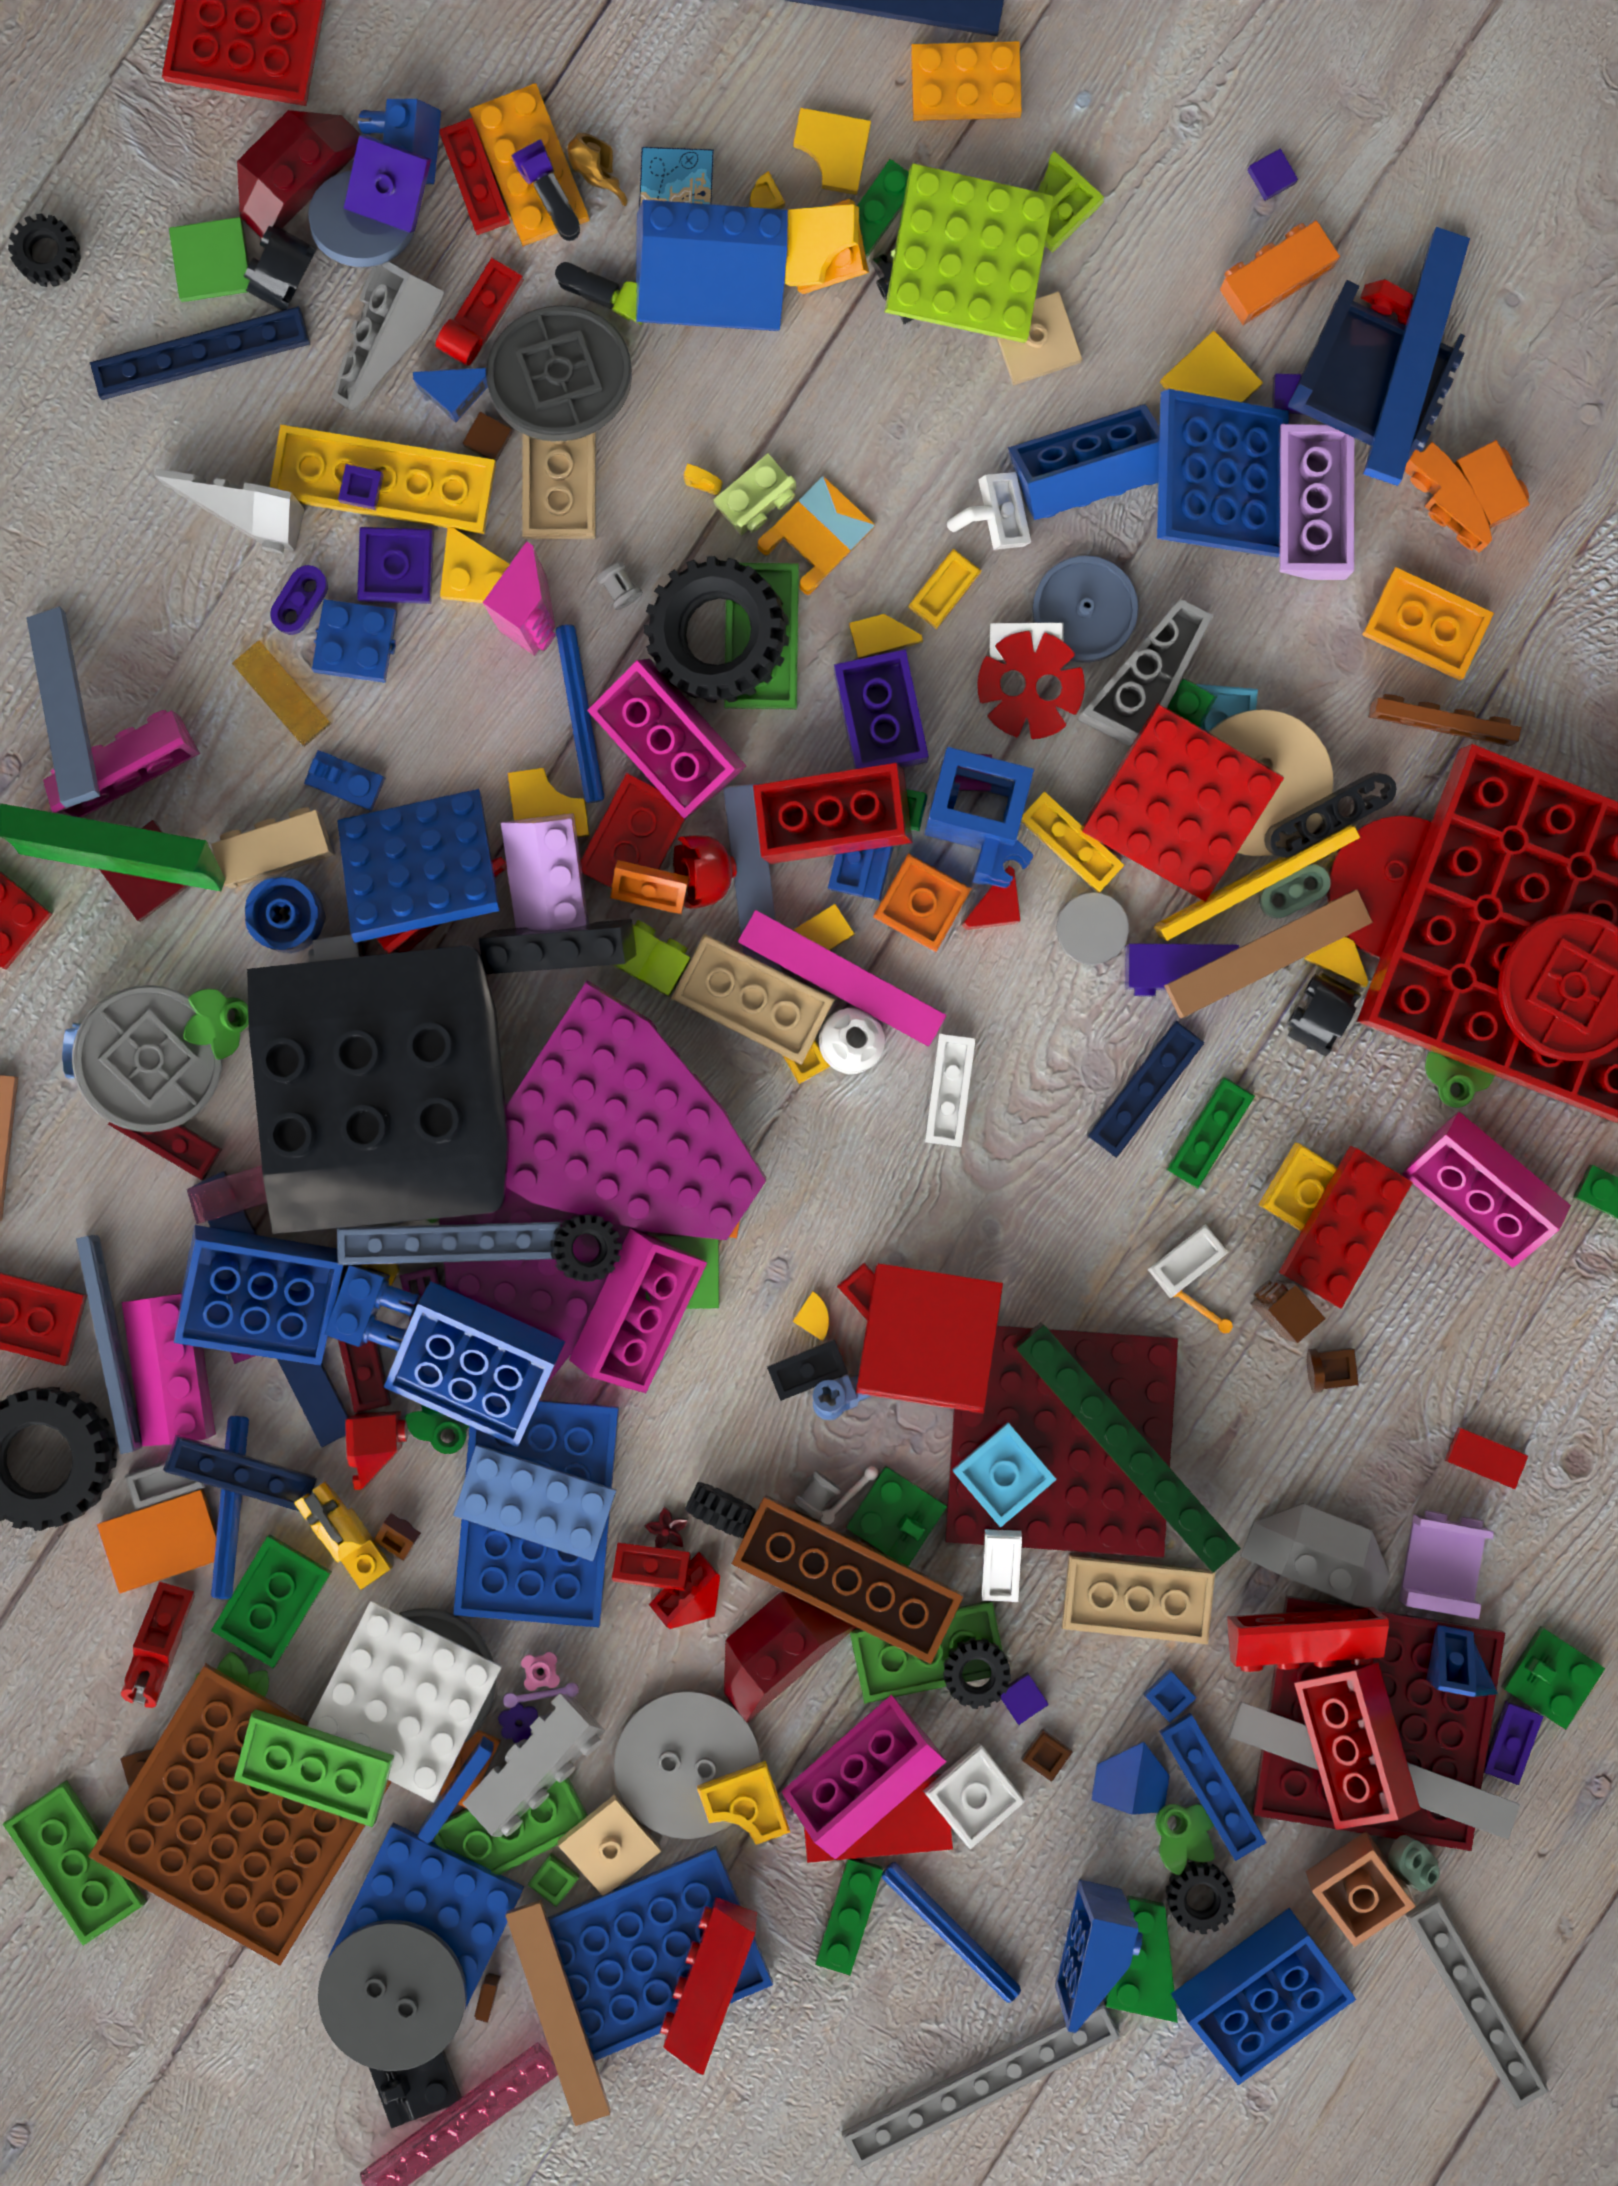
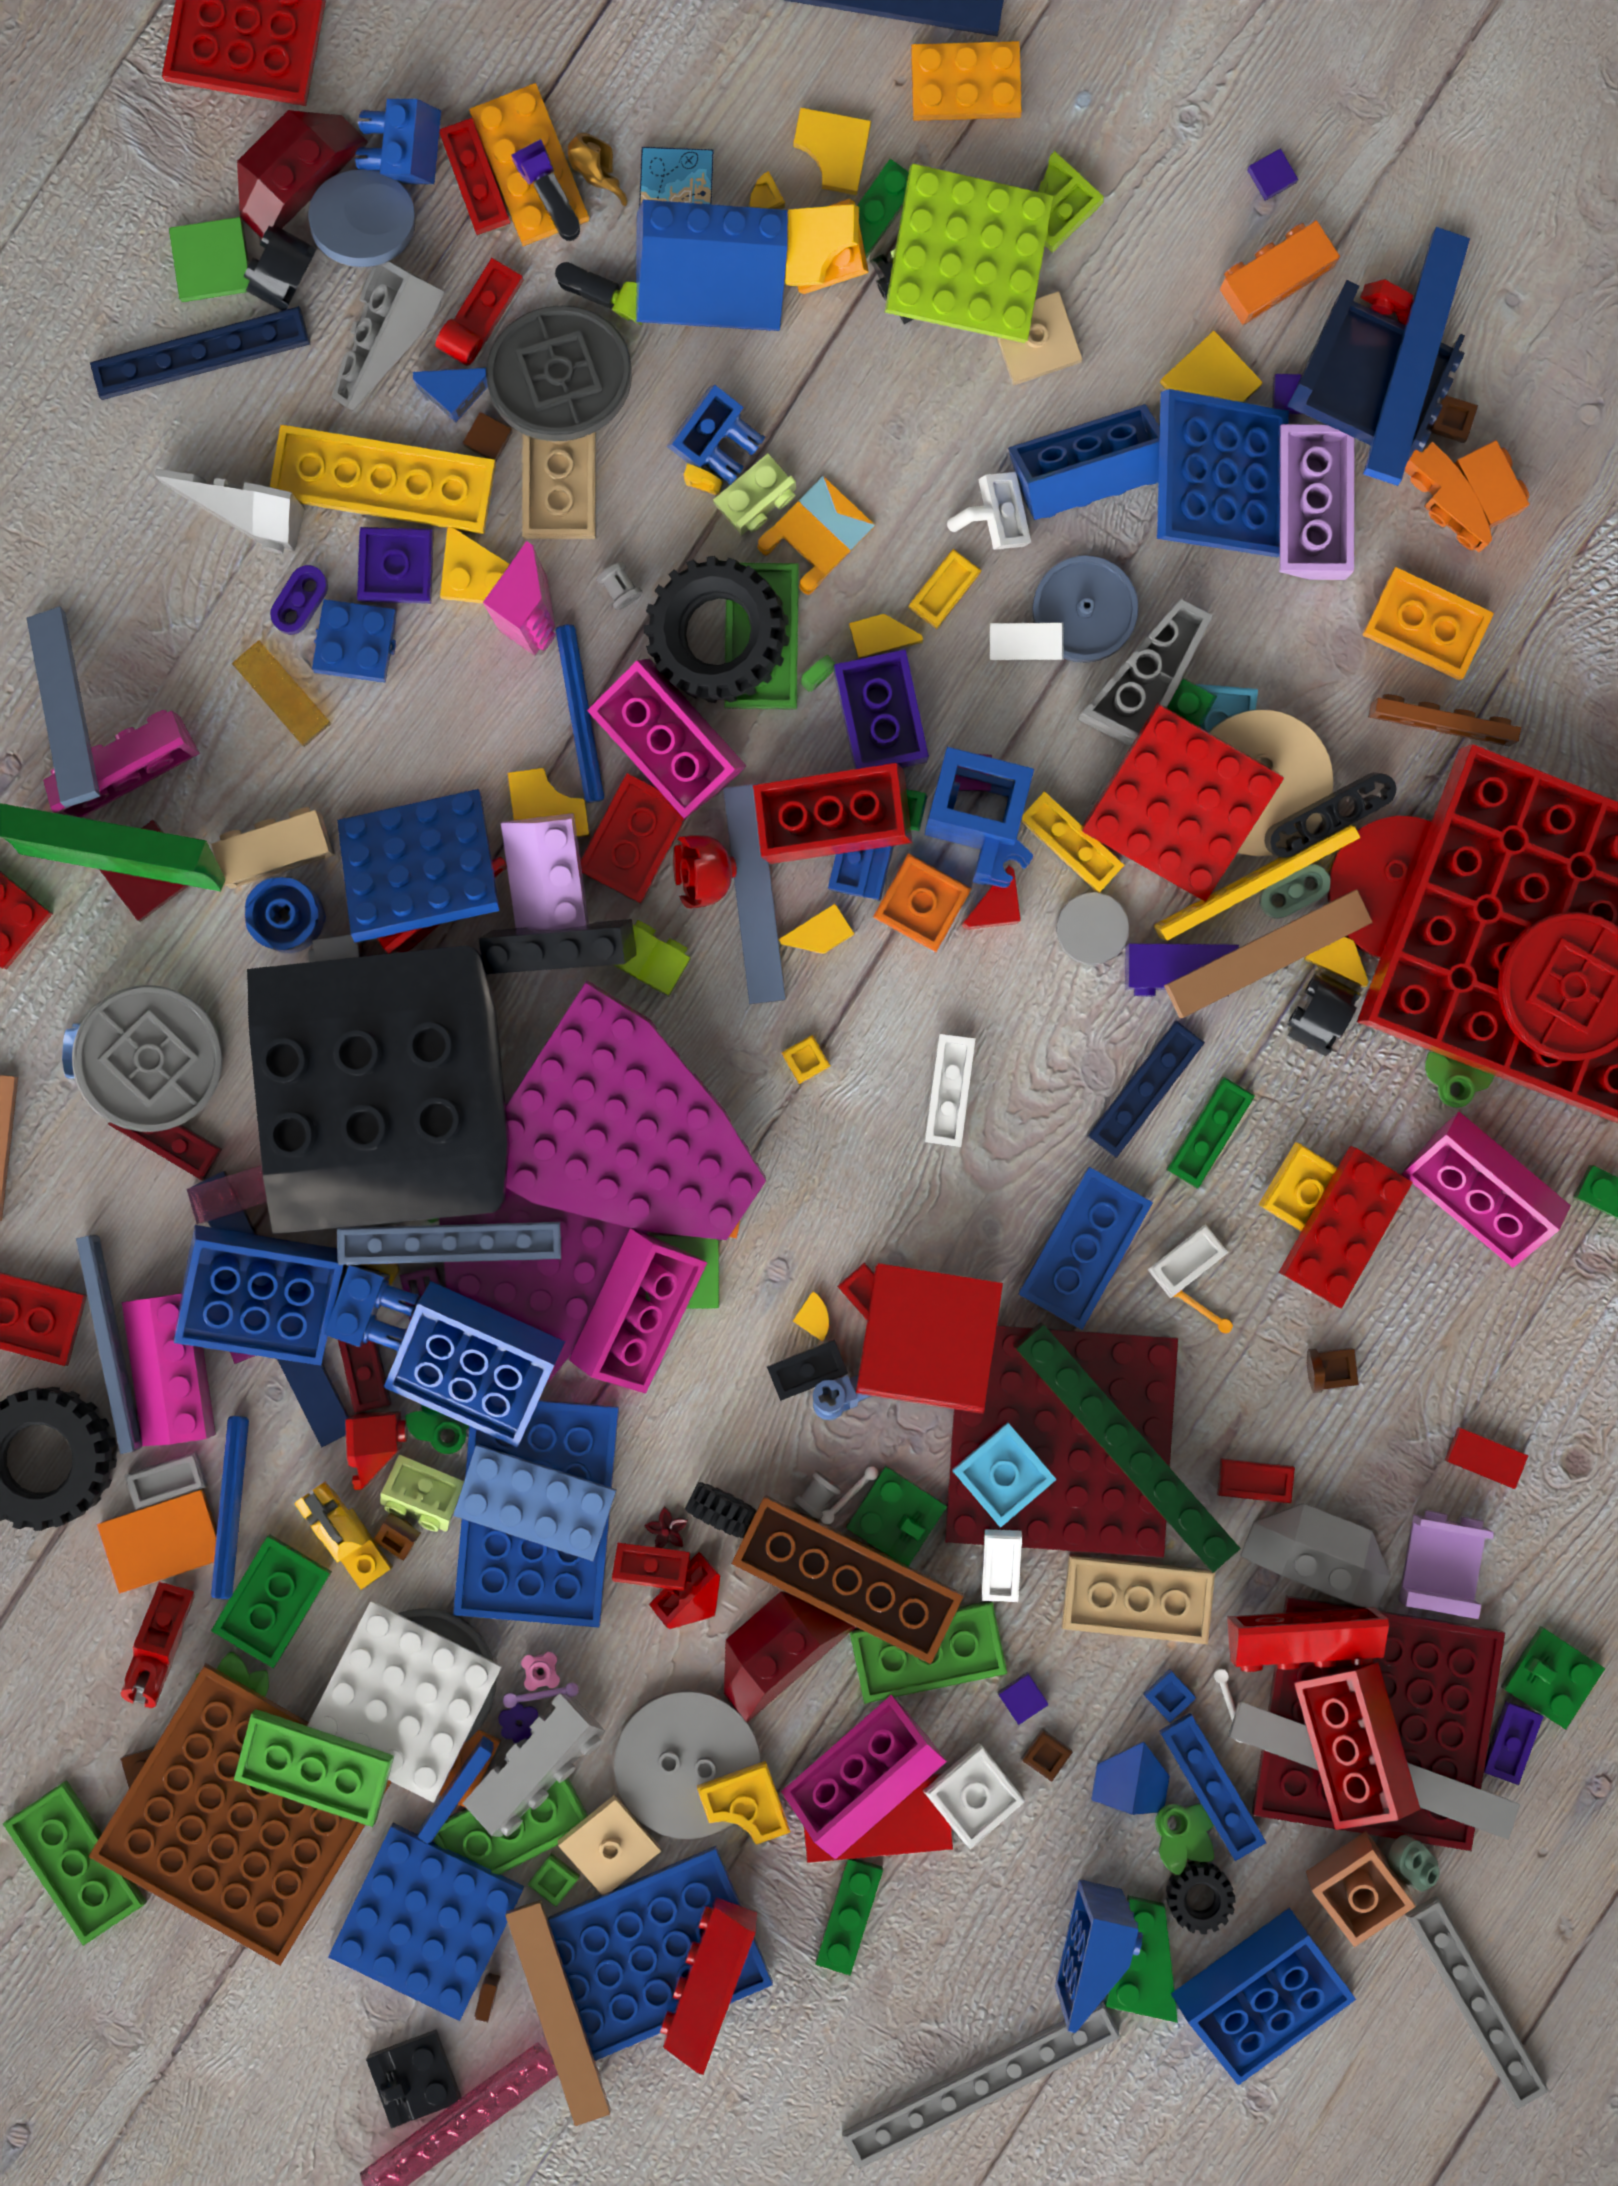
(33, 232): black tyre -> none
(211, 1022): bright green plate -> none
(237, 1472): dark blue tile -> none
(344, 780): blue plate -> none
(360, 487): dark purple tile -> none
(387, 183): dark purple plate -> none
(392, 1995): dark grey plate -> none
(421, 1494): none -> yellowish green bracket
(606, 1255): black tyre -> none
(649, 887): orange plate -> none
(705, 426): none -> blue brick
(752, 999): tan tile -> none
(818, 673): none -> bright green tile
(836, 1048): white piece -> none
(842, 978): dark pink tile -> none
(951, 1932): blue axle -> none
(983, 1694): black tyre -> none
(1047, 660): red piece -> none
(1085, 1248): none -> blue plate
(1221, 1676): none -> white hinge
(1256, 1480): none -> red tile
(1286, 1310): reddish brown brick -> none
(1454, 419): none -> reddish brown plate
(1457, 1664): blue slope -> none

